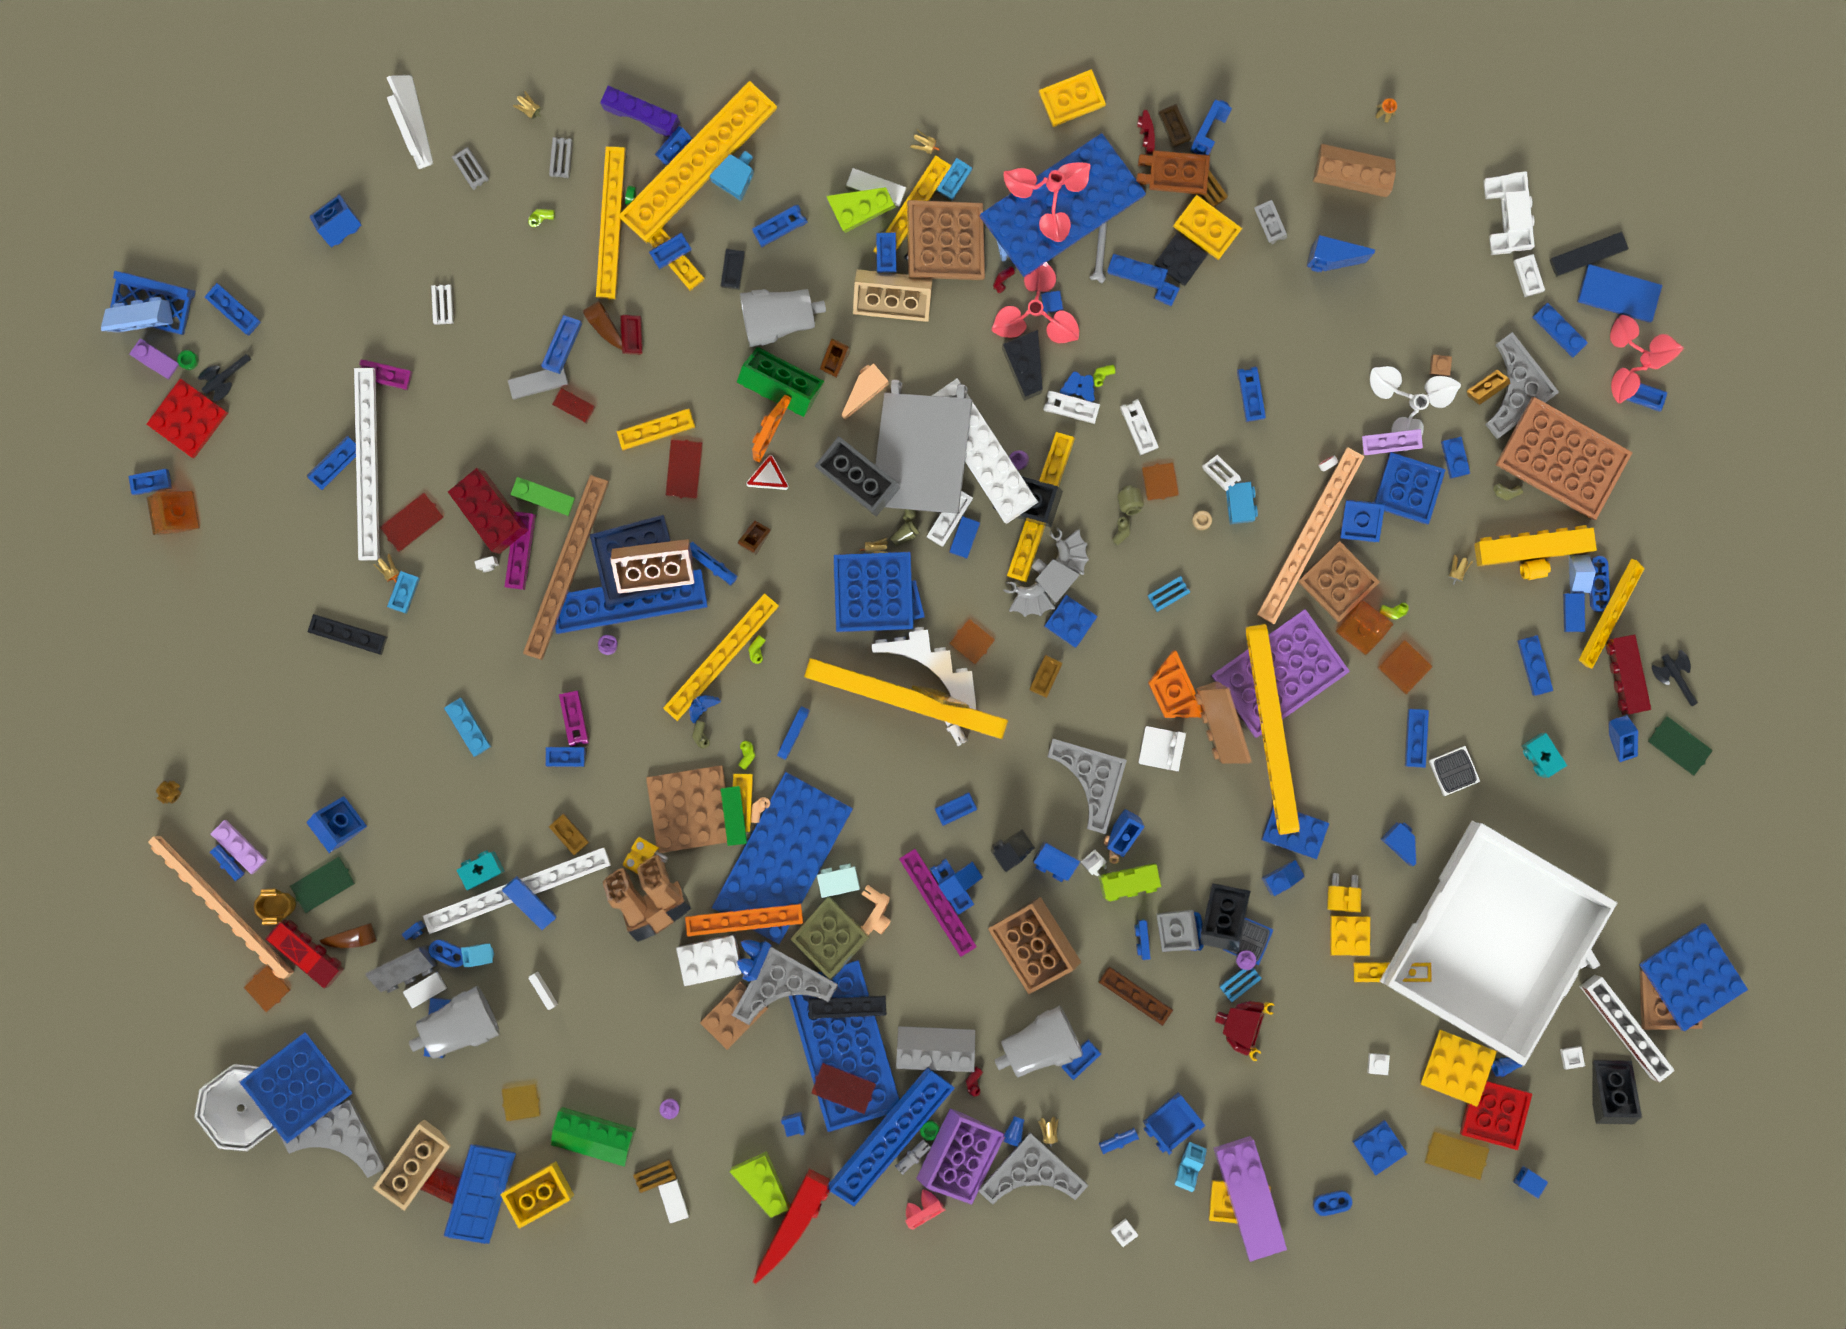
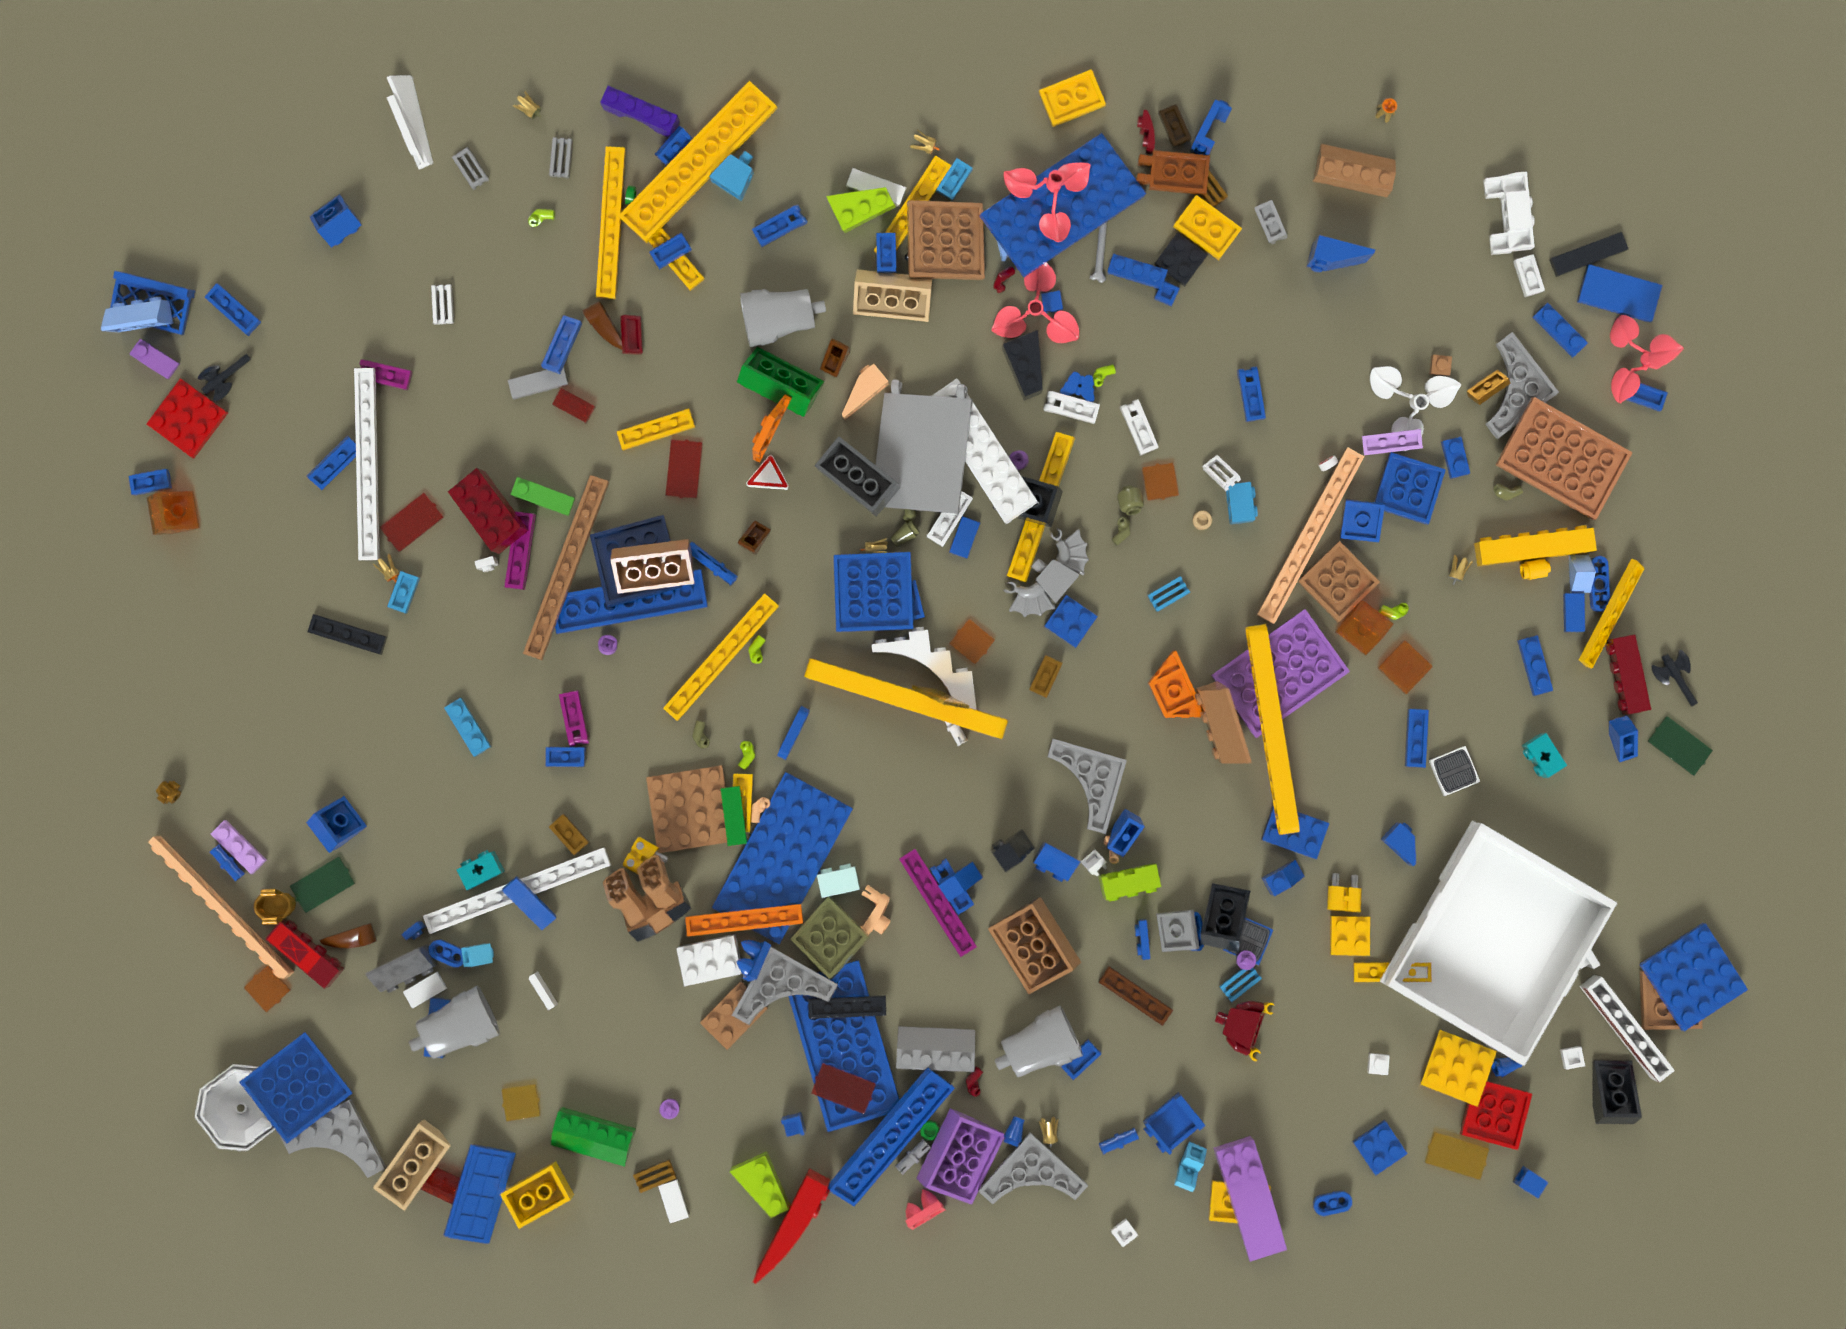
(187, 360): green tile -> none
(701, 704): blue animal -> none
(732, 269): black tile -> none
(955, 809): blue tile -> none
(1162, 748): white bracket -> none

